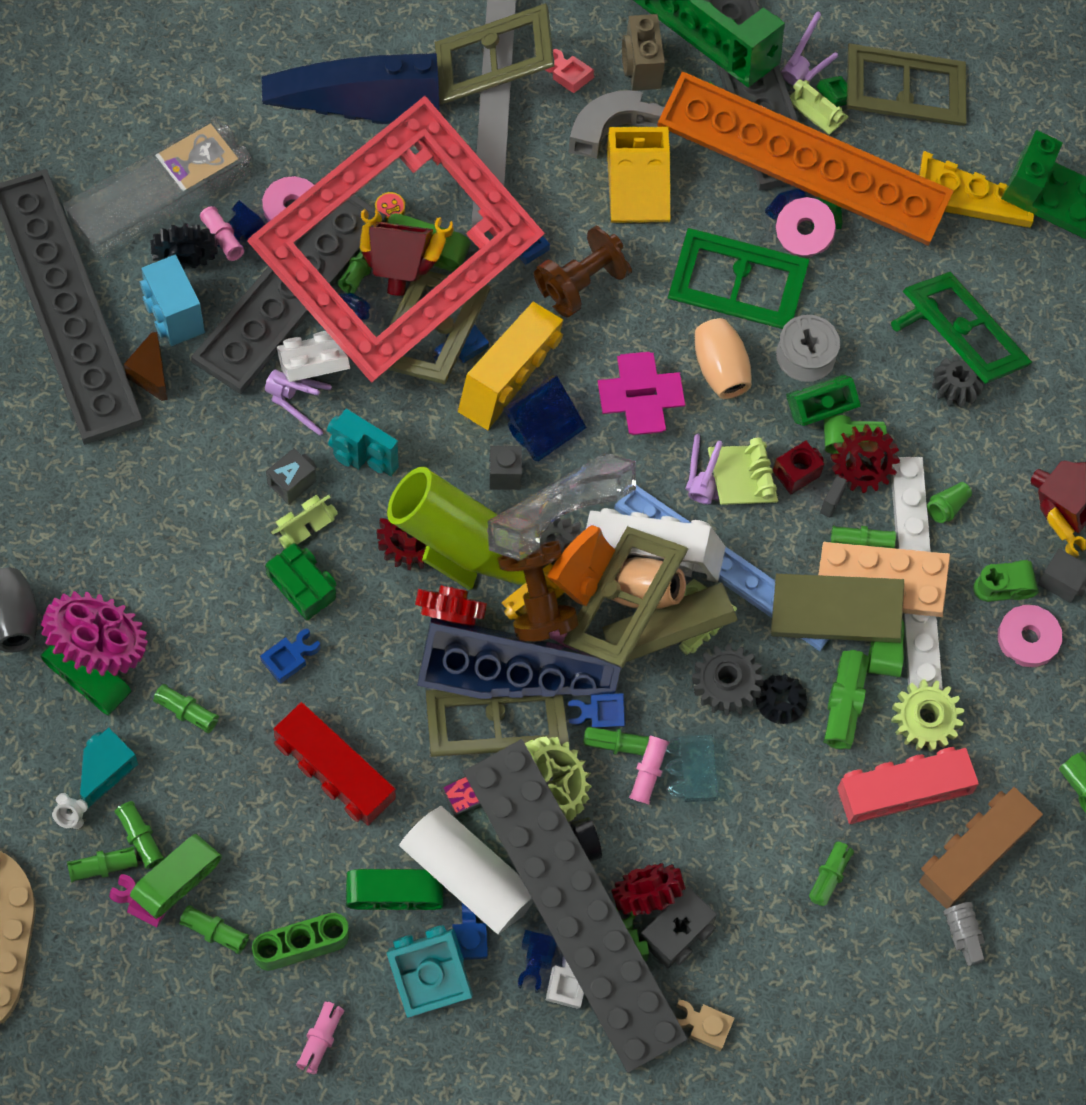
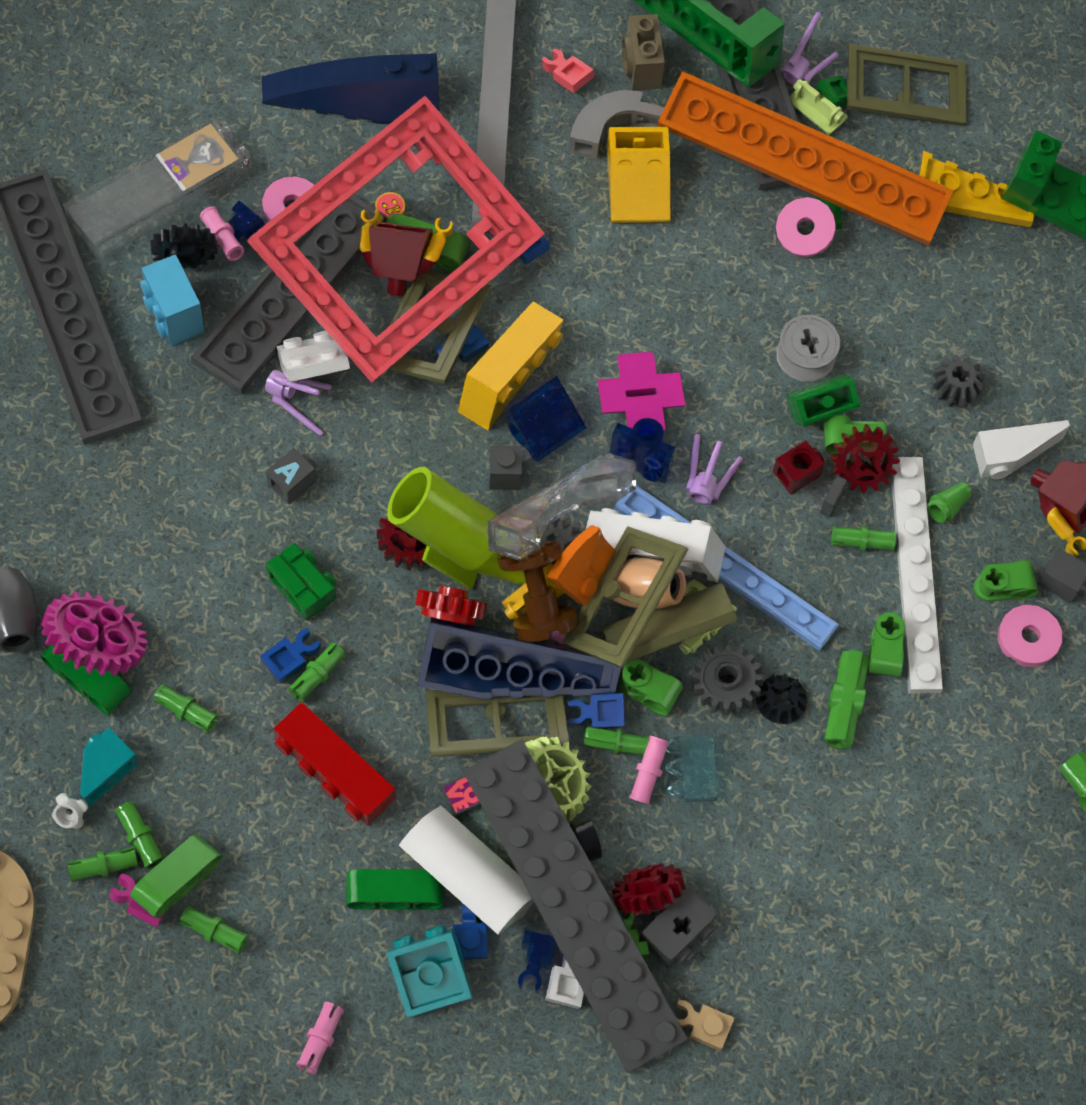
(146, 367): reddish brown slope -> none
(311, 928): bright green beam -> none
(314, 513): yellowish green hinge -> none
(317, 672): none -> bright green pin
(355, 273): bright green axle -> none
(358, 304): clear blue arm -> none
(360, 441): teal plate -> none
(489, 37): olive door -> none
(567, 281): reddish brown piece -> none
(646, 447): none -> clear blue plate
(652, 688): none -> bright green piece
(723, 358): light nougat piece -> none
(744, 253): green door -> none
(744, 474): yellowish green hinge -> none
(781, 200): clear blue arm -> none
(830, 874): bright green axle -> none
(838, 608): olive tile -> none
(907, 785): coral brick -> none
(910, 317): green bar -> none
(923, 572): light nougat plate -> none
(936, 701): yellowish green gear -> none
(965, 932): light grey hinge -> none
(979, 847): medium nougat brick -> none
(988, 372): green door -> none
(1008, 449): none -> white slope

